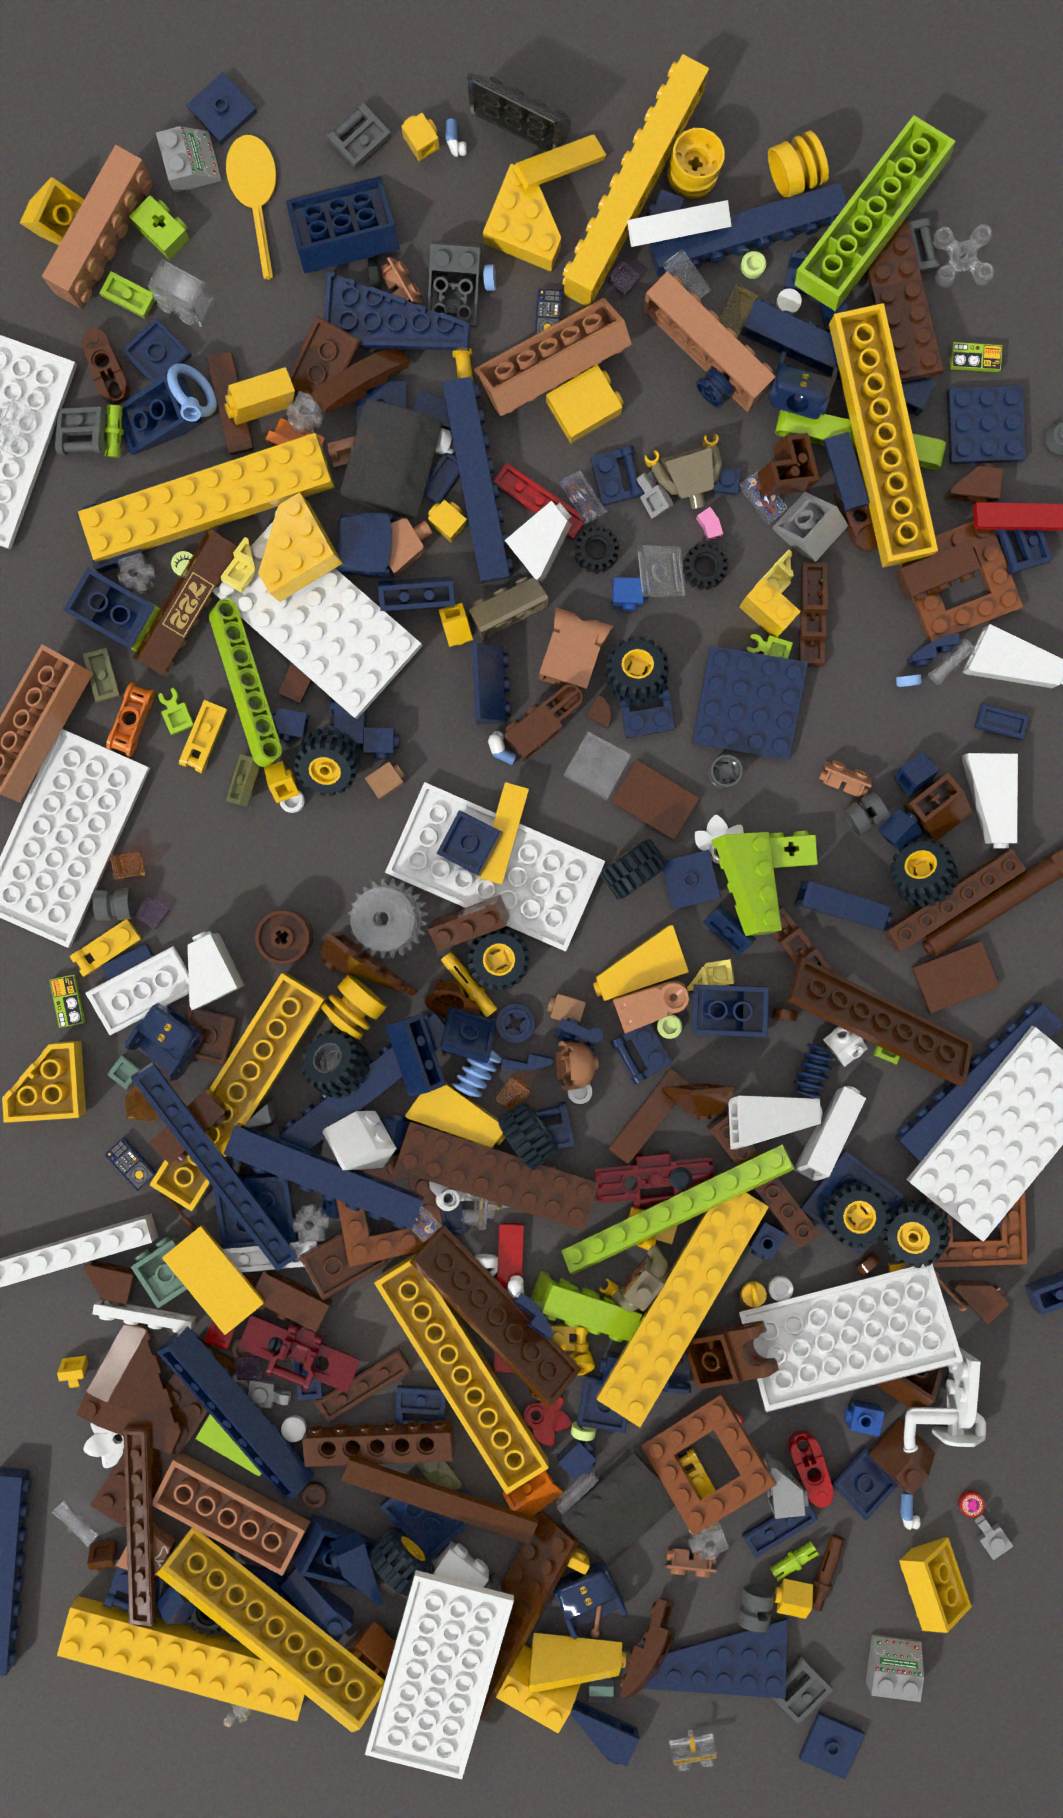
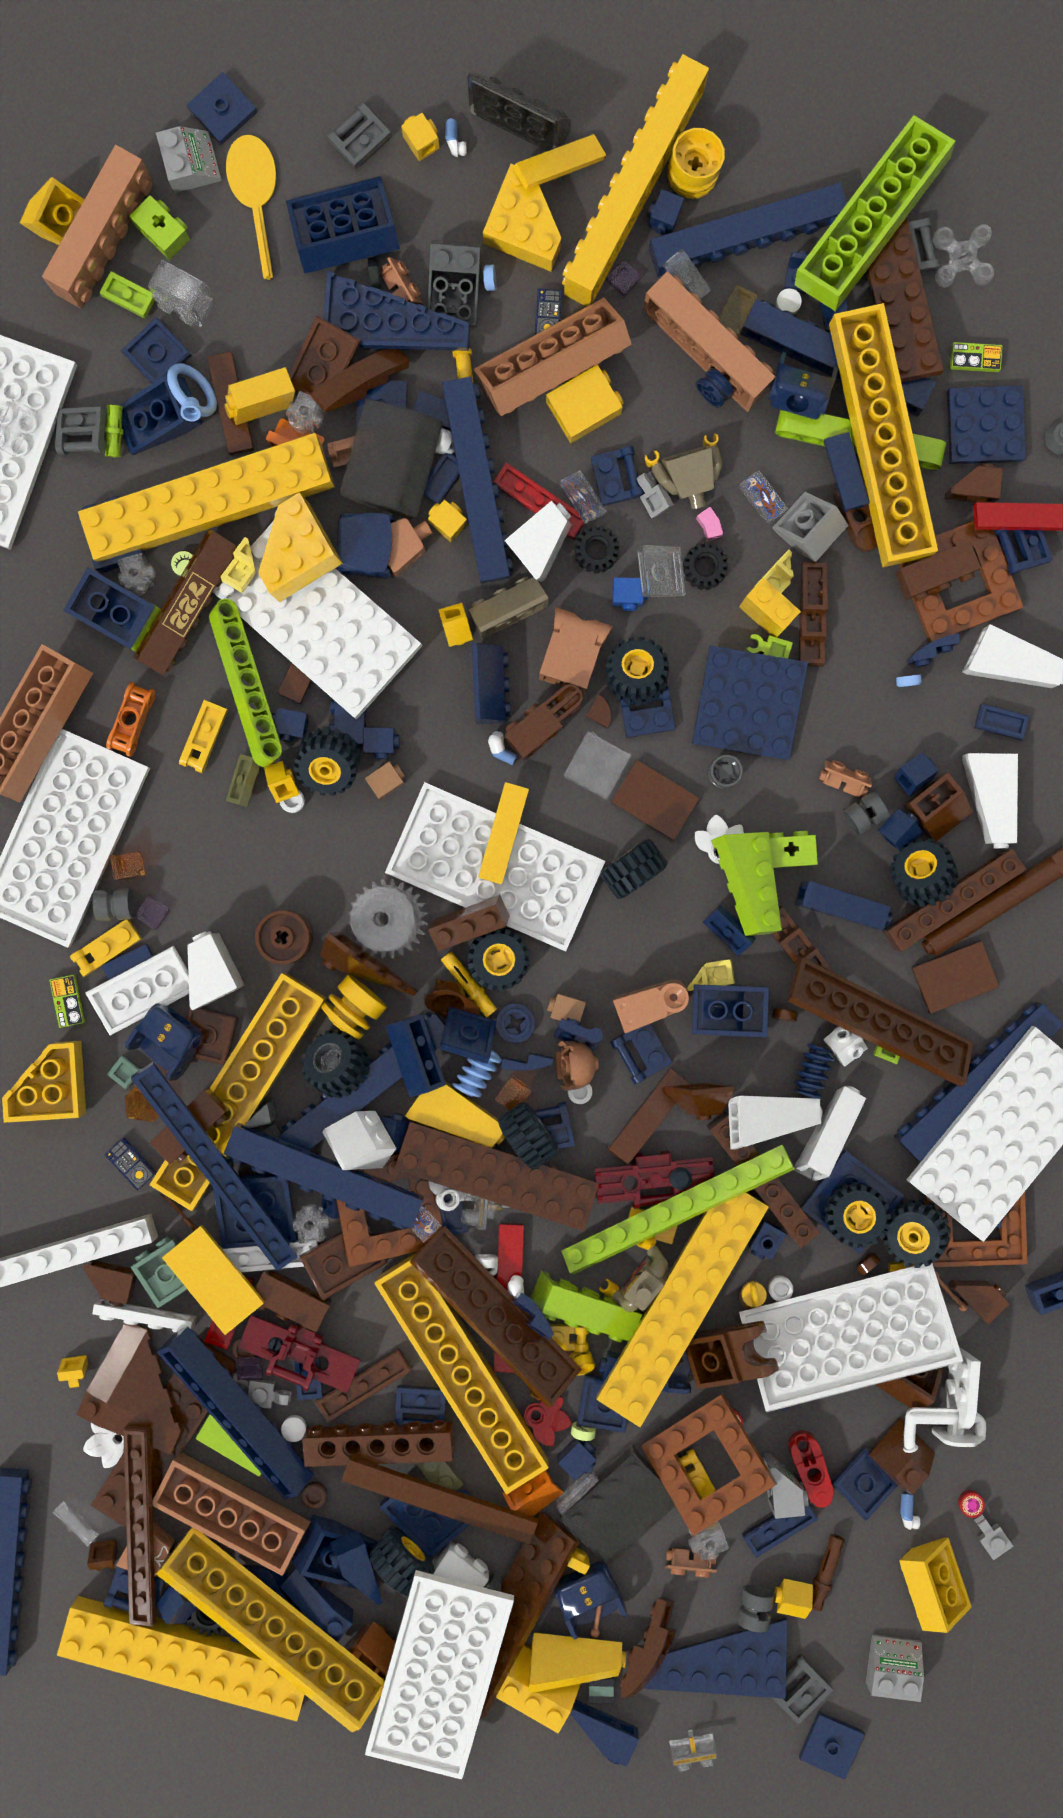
(97, 348): reddish brown piece -> none
(104, 679): olive plate -> none
(177, 715): lime plate -> none
(237, 1712): clear plate -> none
(416, 593): dark blue brick -> none
(469, 843): dark blue plate -> none
(645, 965): yellow slope -> none
(669, 1026): yellowish green tile -> none
(679, 223): white slope -> none
(691, 879): dark blue plate -> none
(728, 481): dark blue plate -> none
(753, 264): yellowish green tile -> none
(793, 468): reddish brown brick -> none
(794, 1561): lime pin -> none
(798, 164): yellow wheel -> none
(864, 1417): blue brick -> none
(951, 661): clear pin -> none

